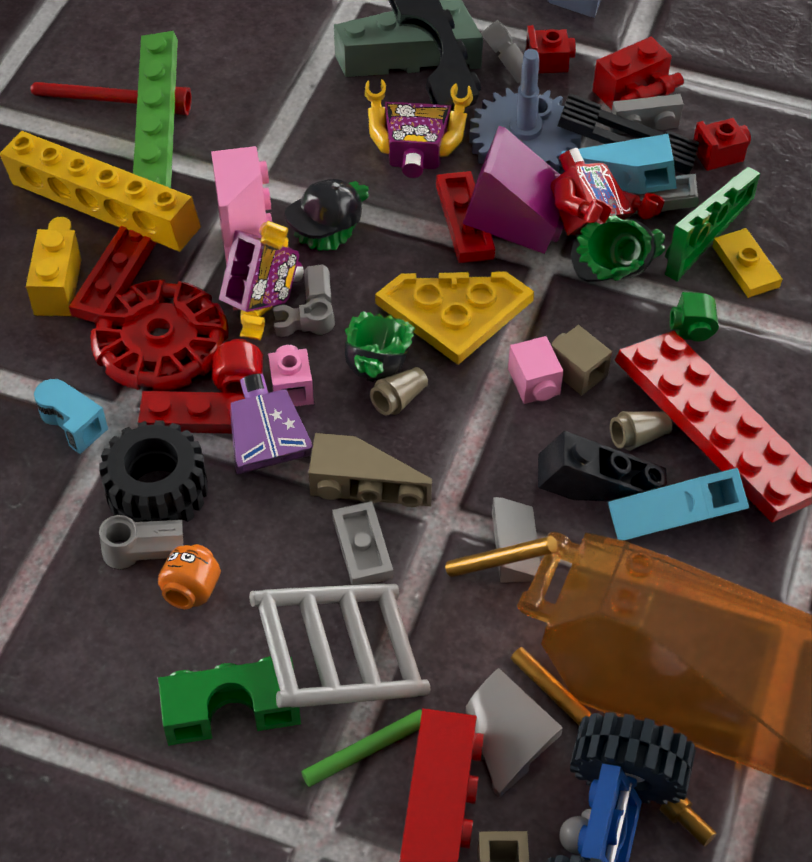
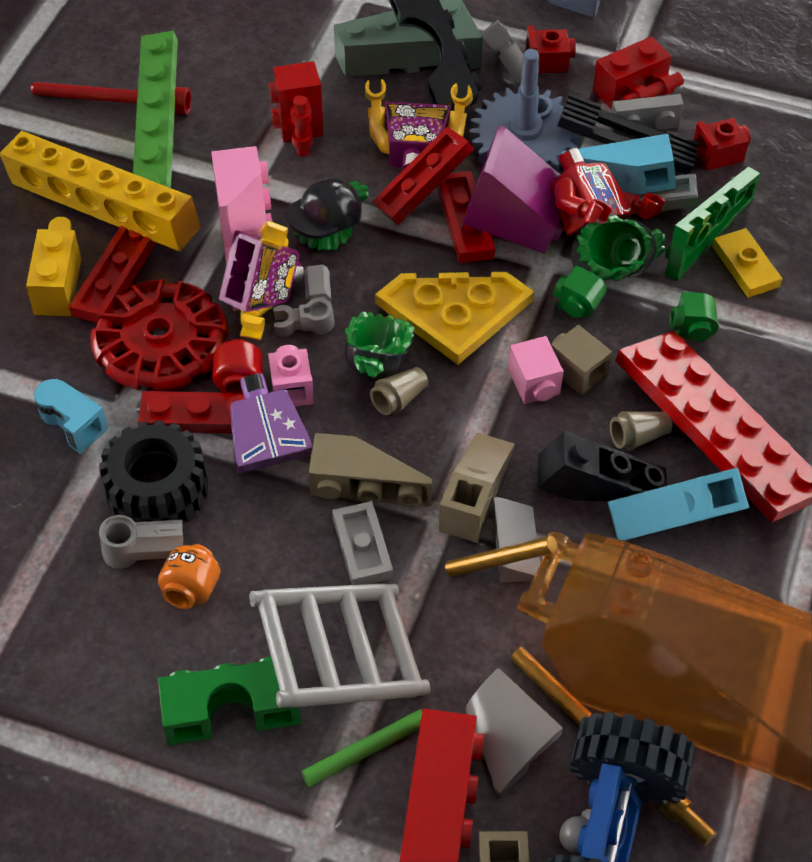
(298, 104): none -> red brick
(422, 175): none -> red plate
(473, 487): none -> dark tan slope
(579, 292): none -> green plate

